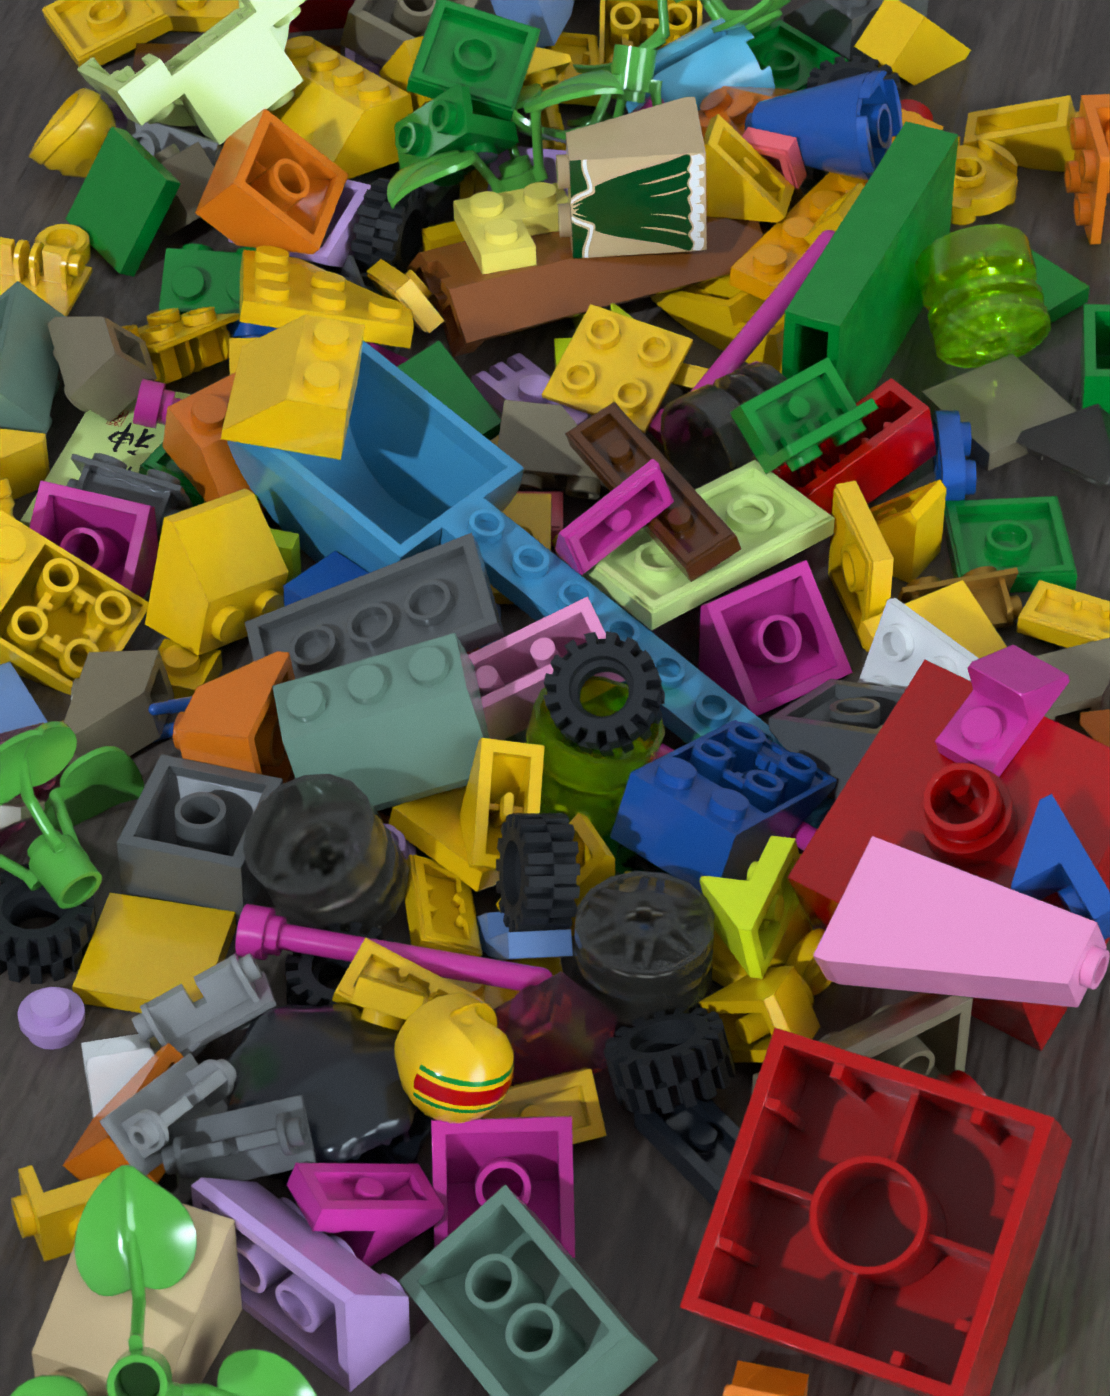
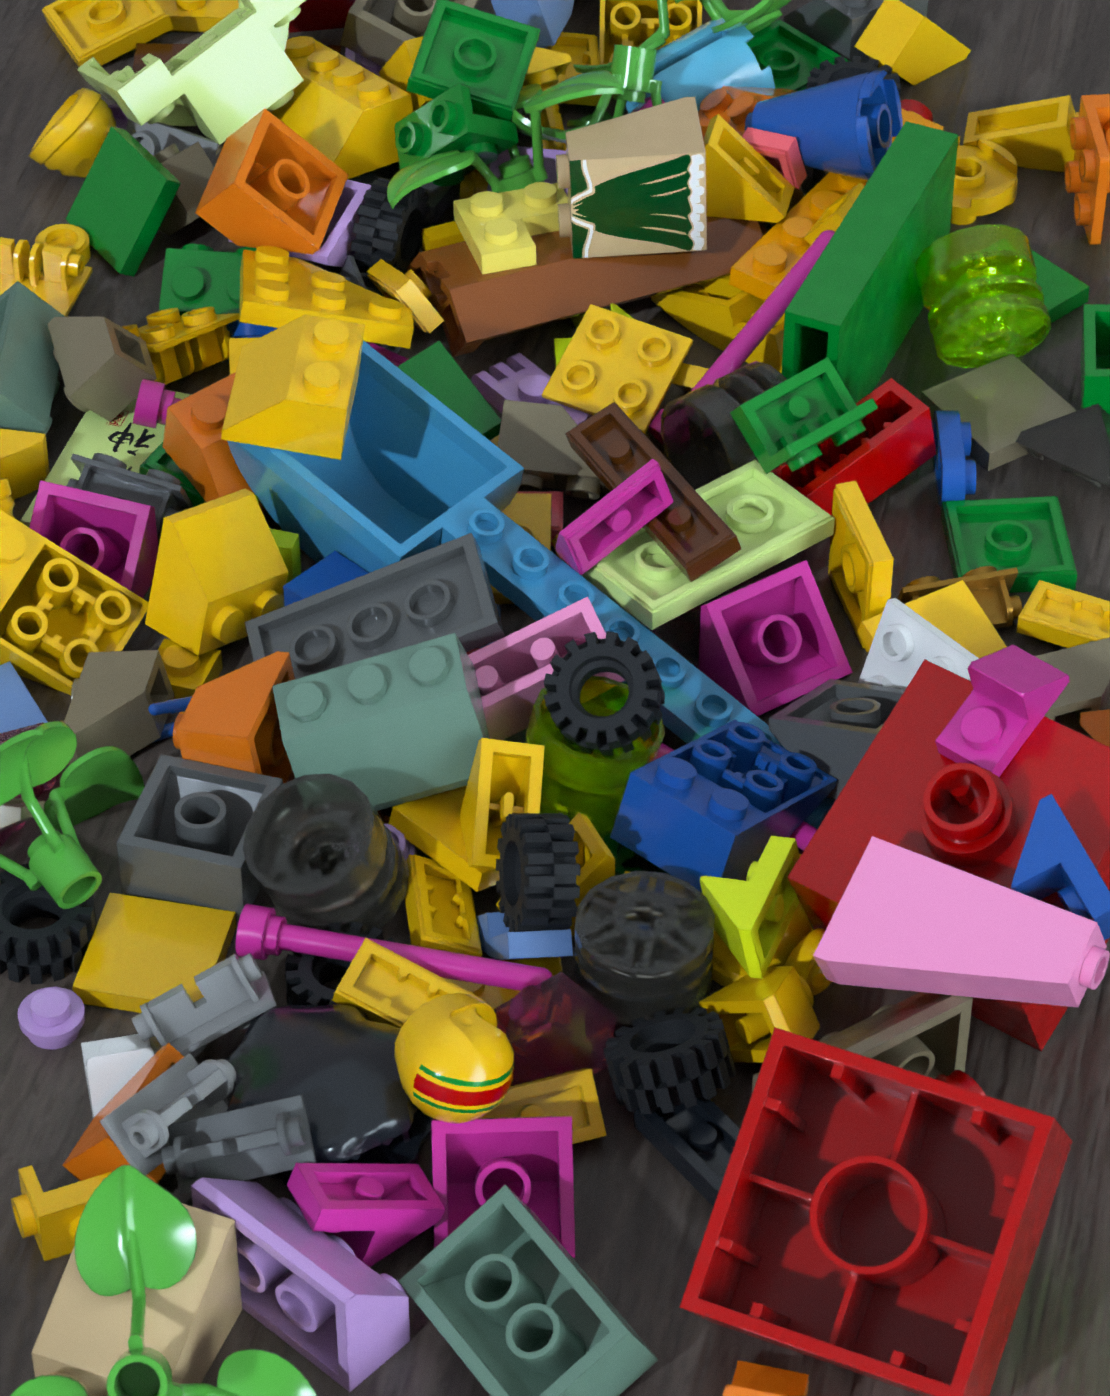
(385, 1002): yellow plate -> none
(913, 528): yellow slope -> none

